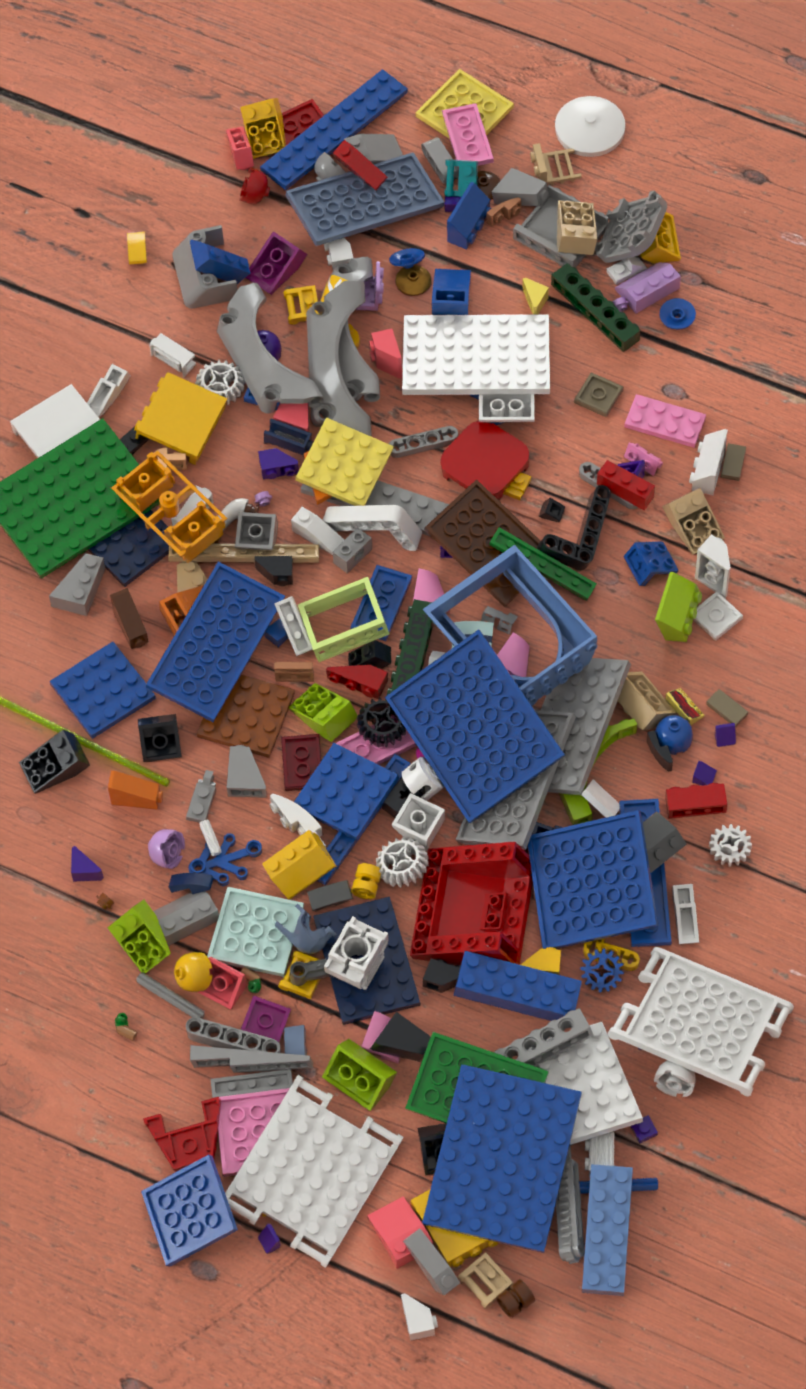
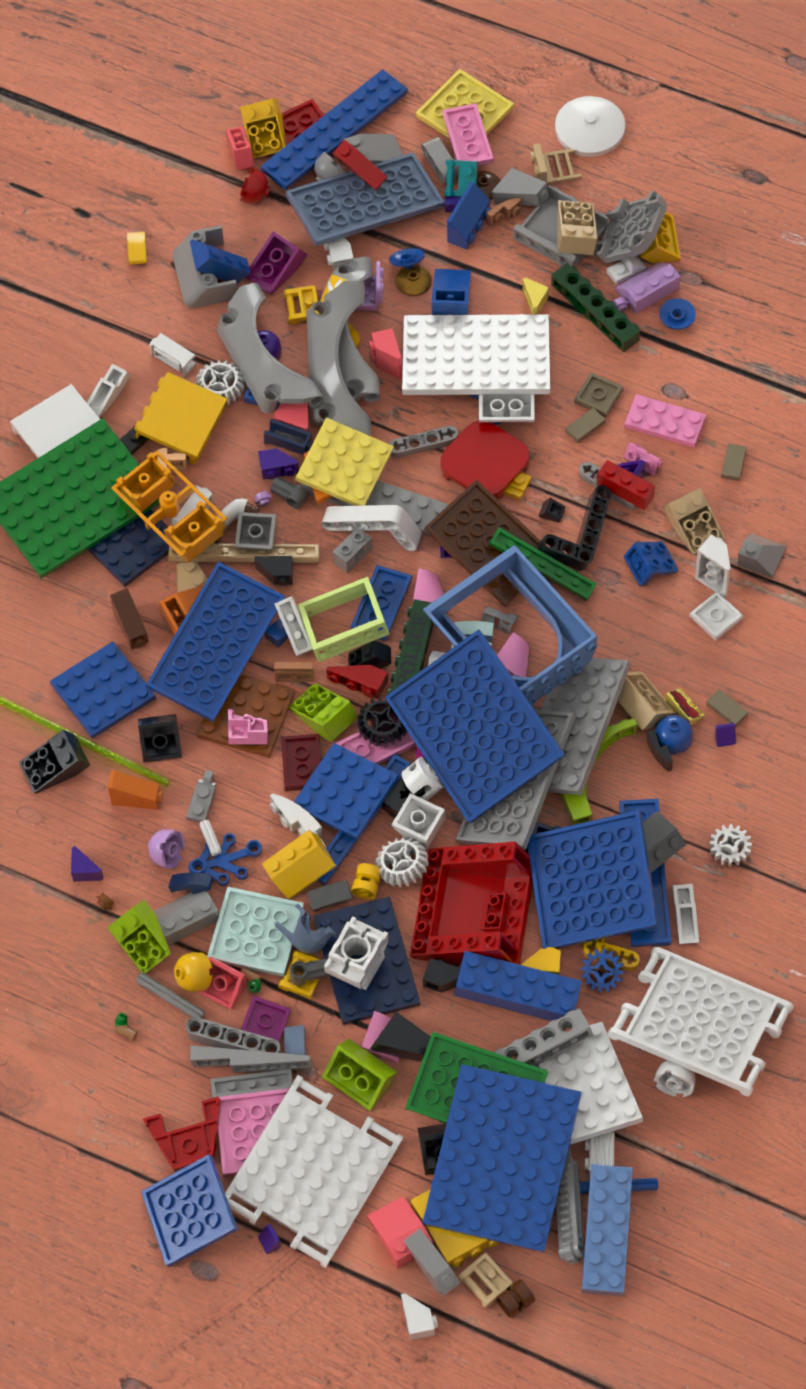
(79, 586): light grey wedge -> none
(243, 774): light grey slope -> none
(246, 729): none -> bright pink slope
(294, 495): none -> dark grey piece
(315, 530): white slope -> none
(585, 425): none -> dark tan tile
(601, 799): white tile -> none
(644, 1130): dark purple plate -> none
(678, 608): lime slope -> none
(696, 800): red brick -> none
(703, 774): dark purple slope -> none
(709, 462): white slope -> none
(760, 555): none -> light grey slope

